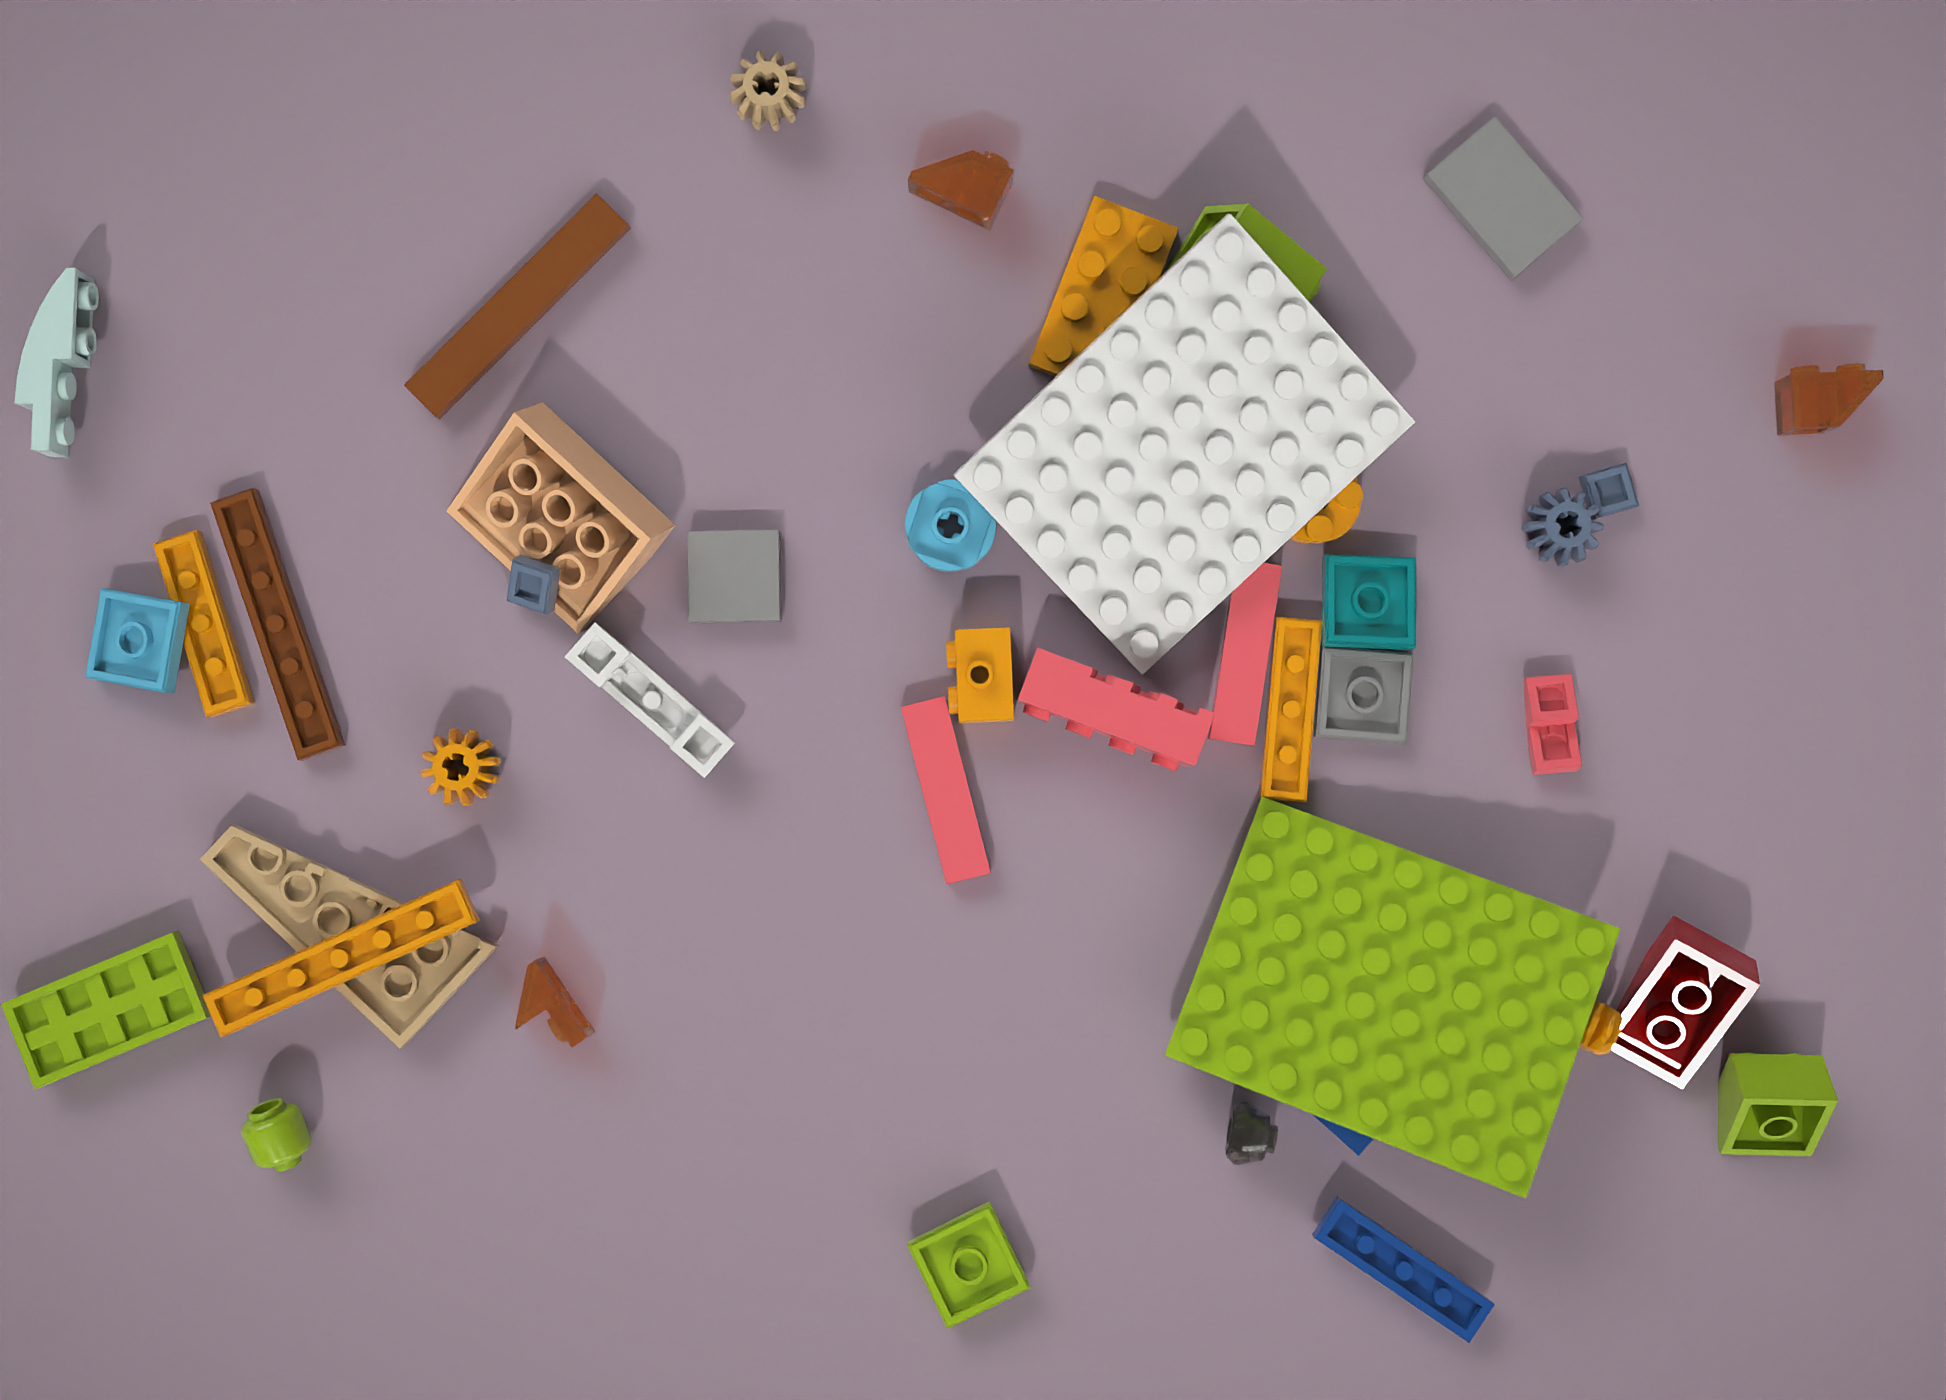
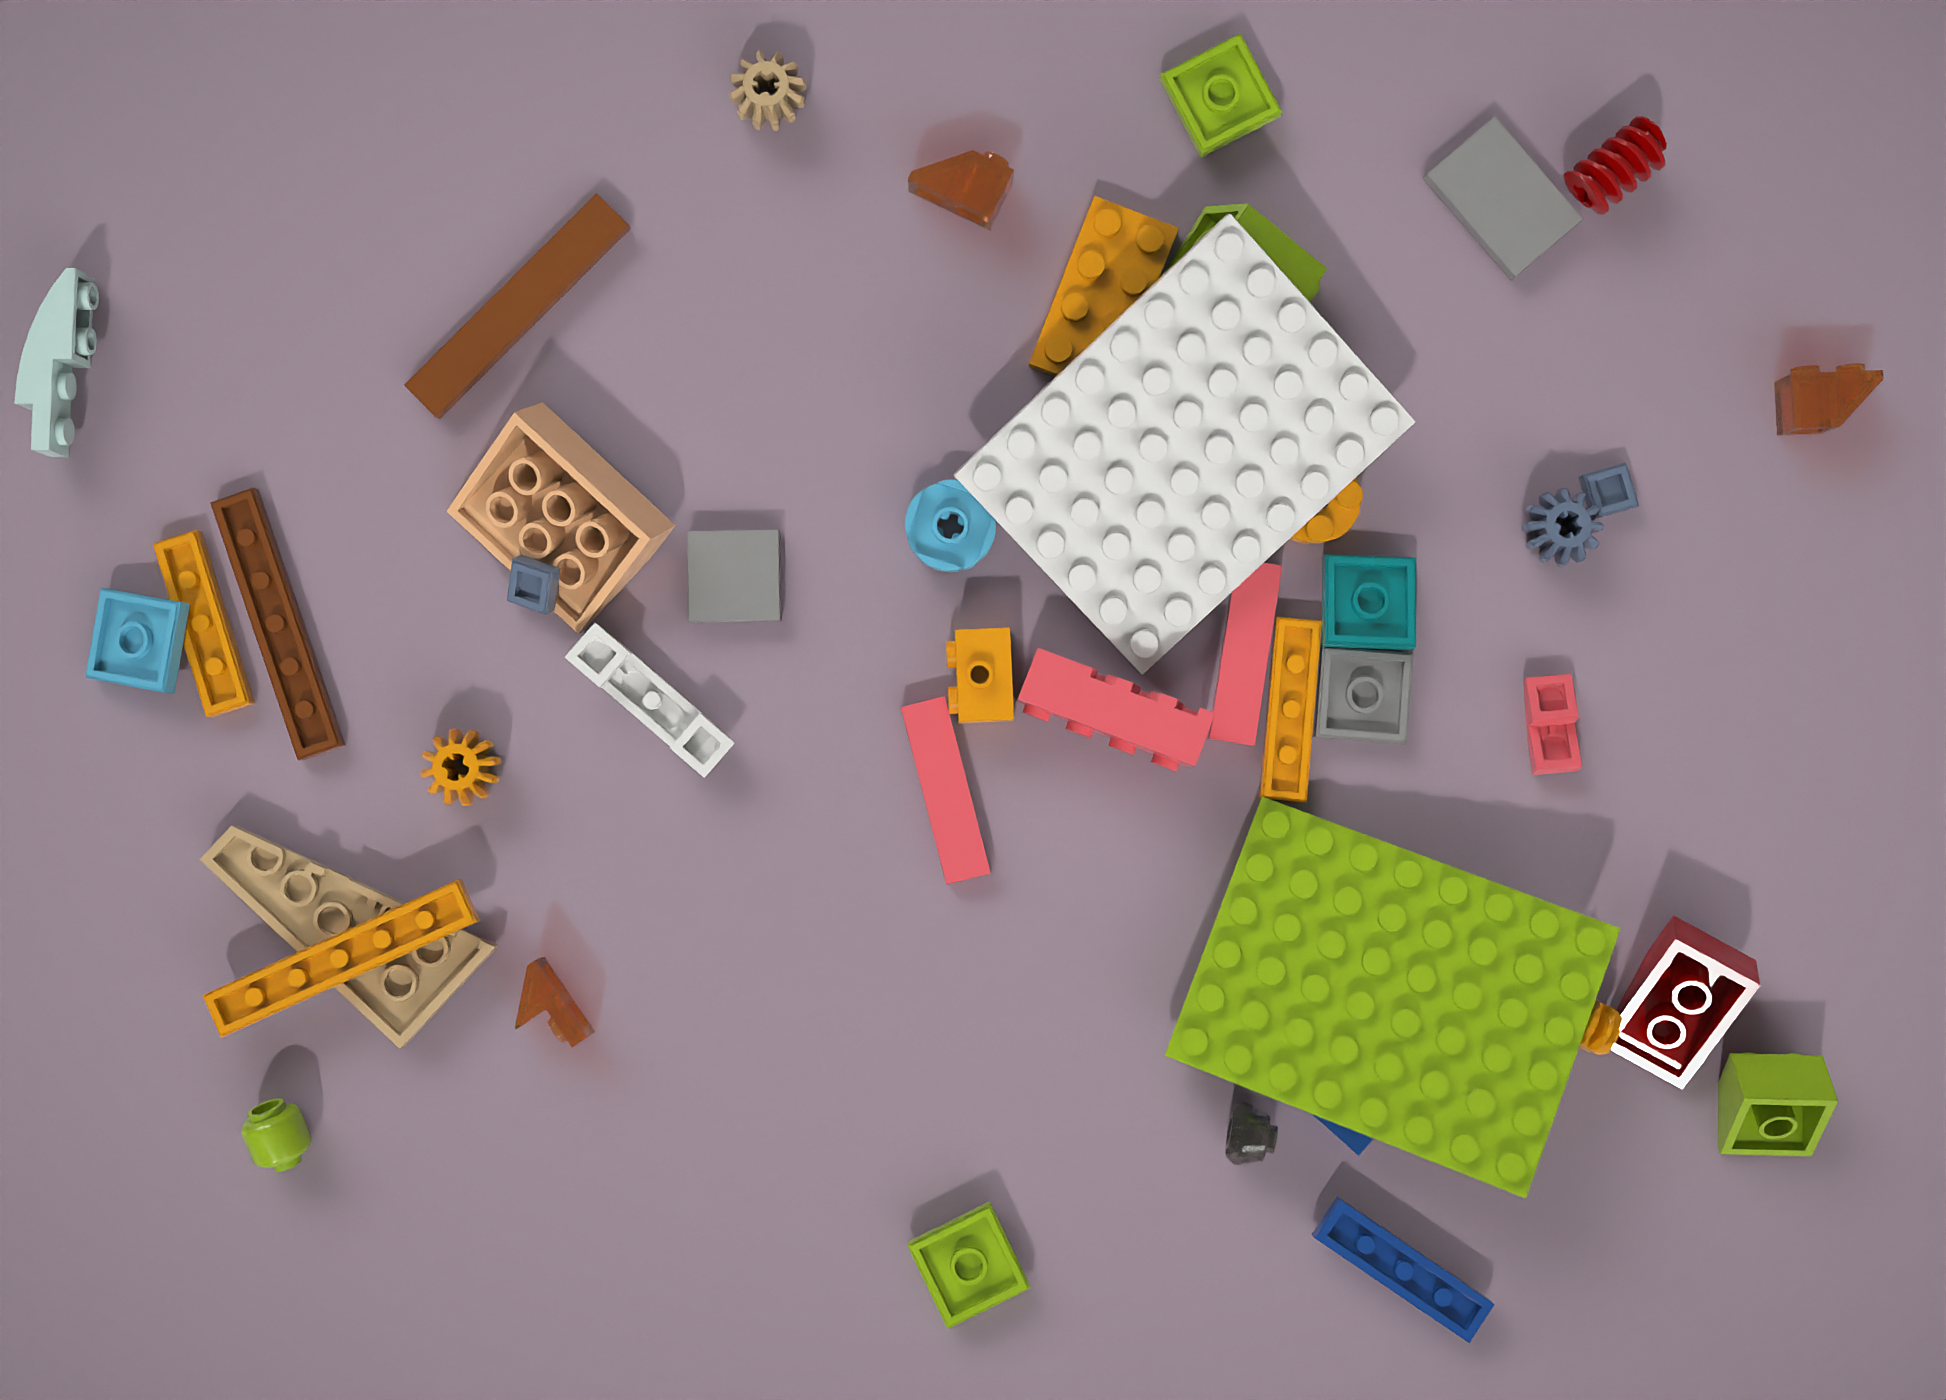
(106, 1009): lime plate -> none
(1220, 95): none -> lime plate
(1617, 165): none -> red piece

